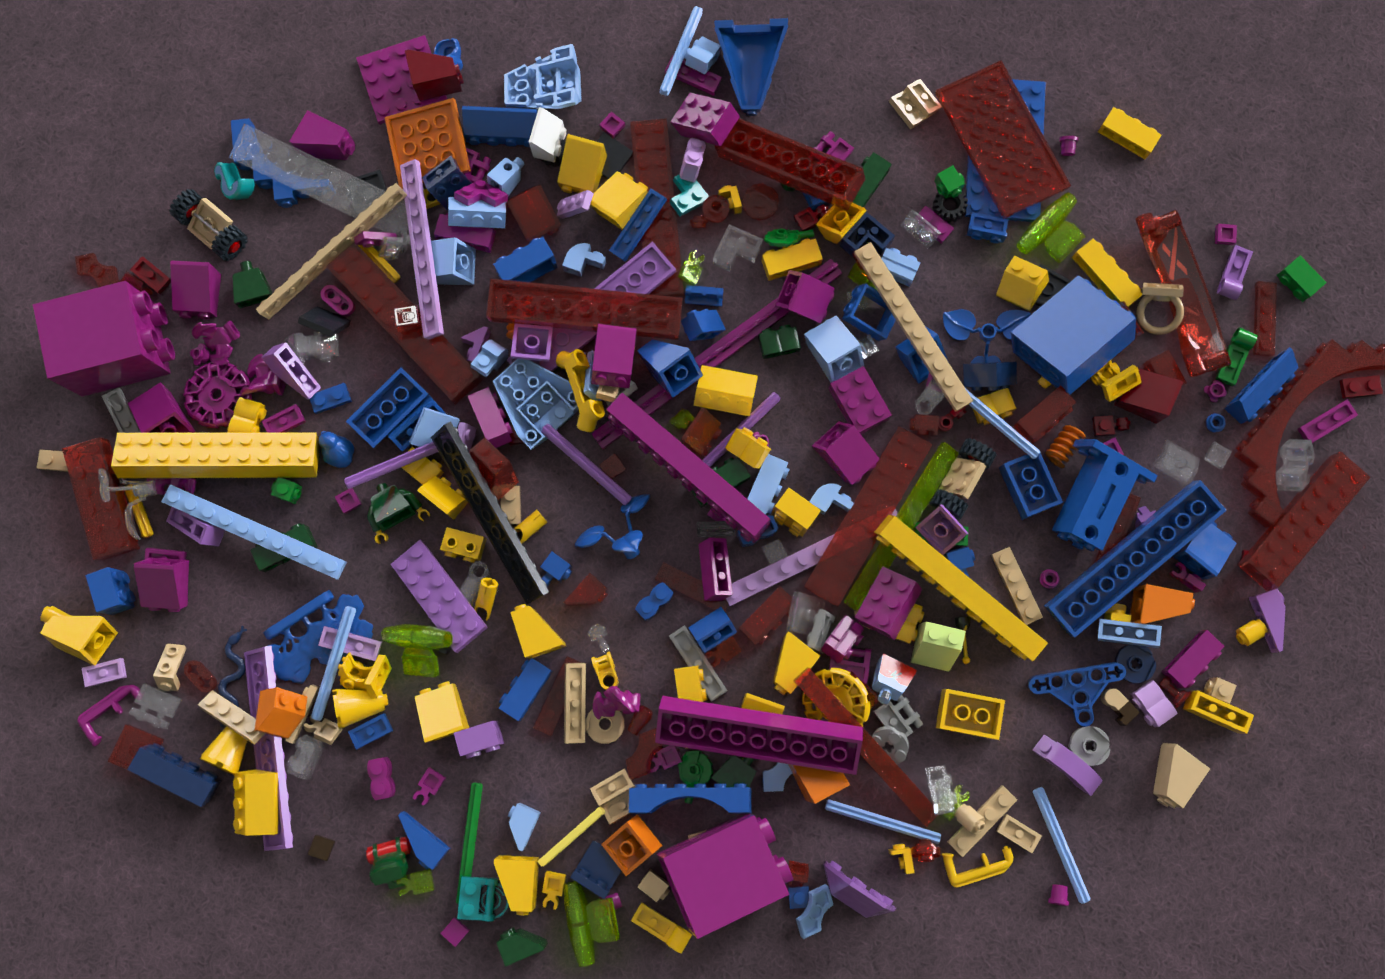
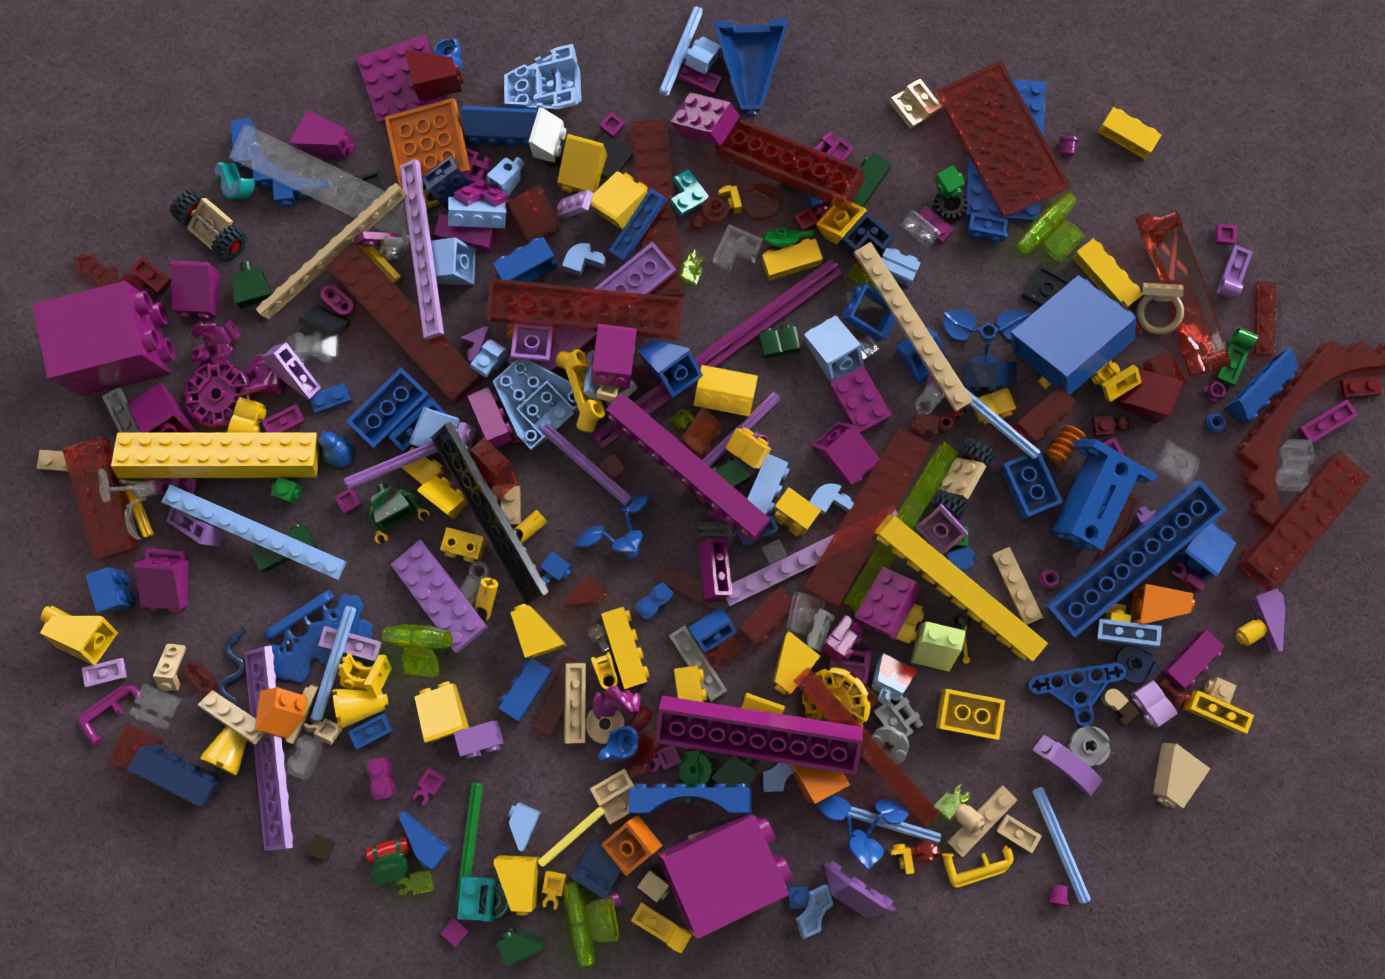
(256, 802): yellow slope -> none
(407, 318): clear red brick -> none
(620, 744): none -> blue hair
(624, 648): none -> yellow brick
(692, 159): lavender brick -> none
(702, 324): blue brick -> none
(704, 295): blue hinge -> none
(799, 871): clear red tile -> none
(805, 296): magenta slope -> none
(864, 849): none -> blue plant
(939, 789): clear brick -> none
(1022, 283): yellow slope -> none
(1217, 455): clear plate -> none
(1301, 279): green brick -> none

